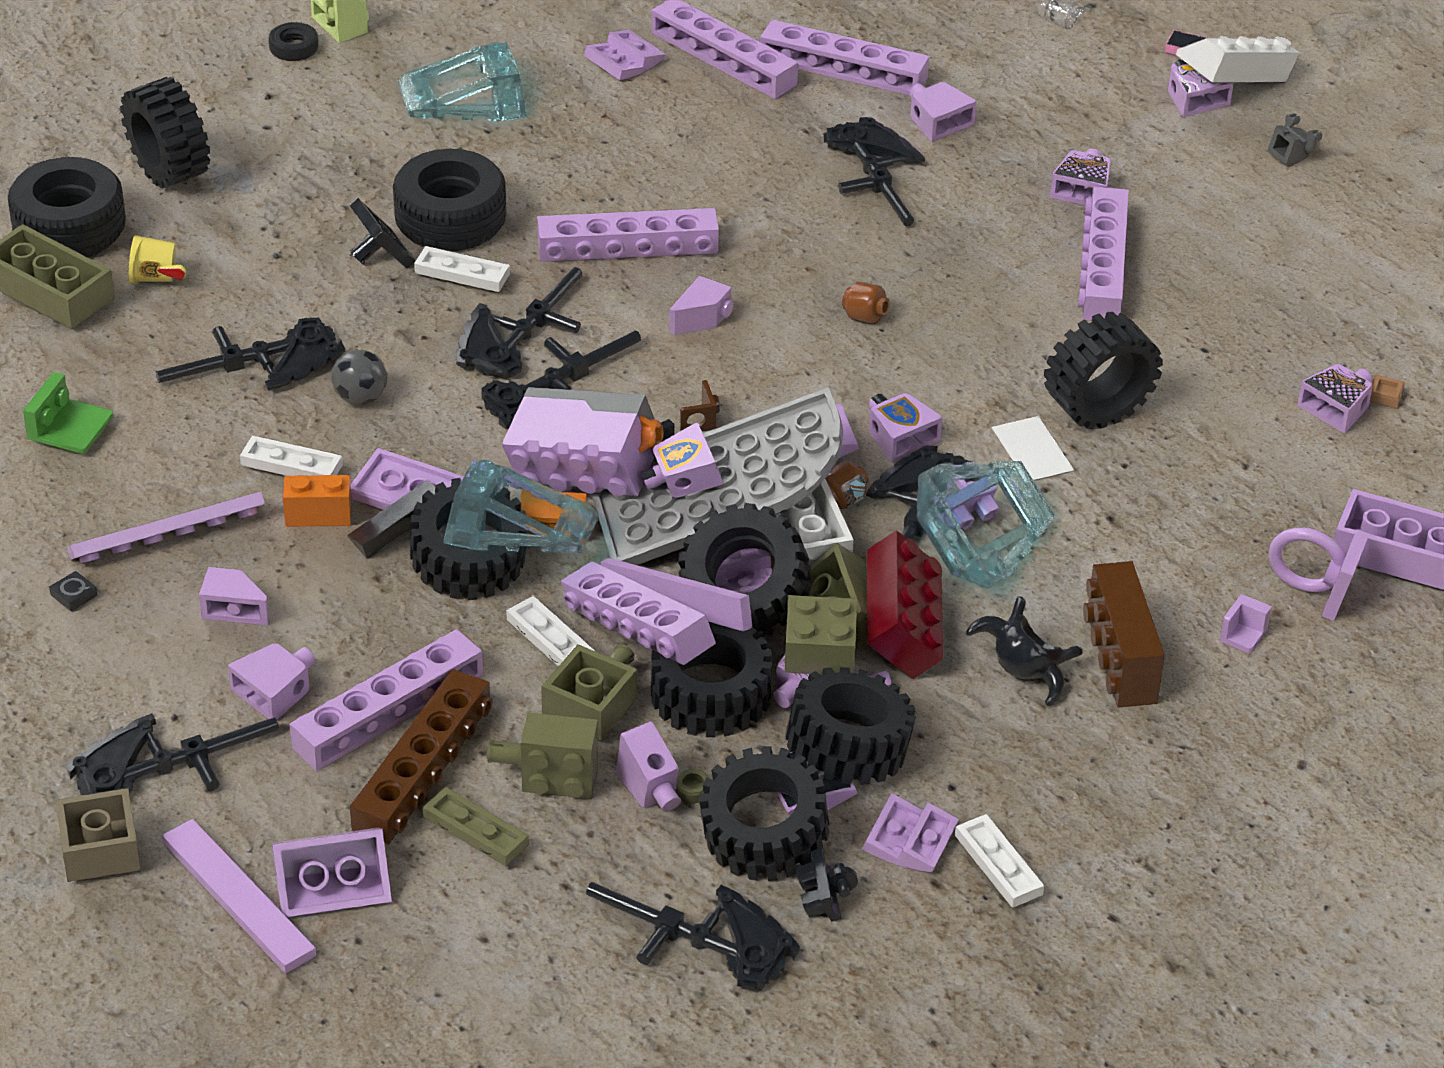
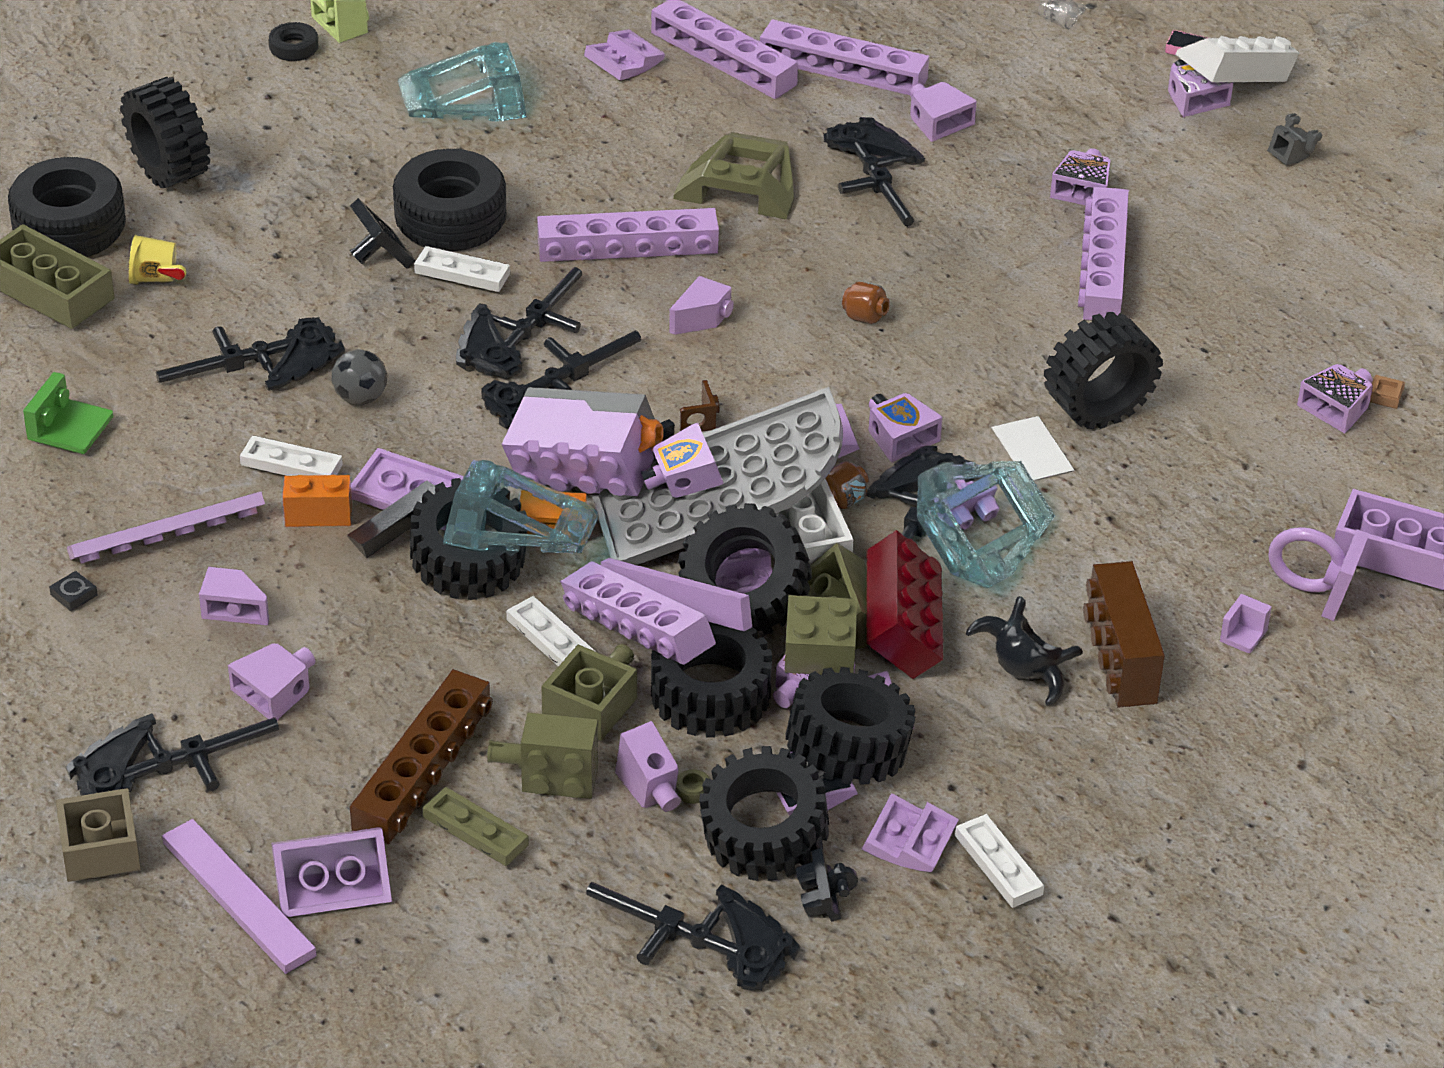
(381, 700): lavender brick -> none
(712, 171): none -> olive windscreen

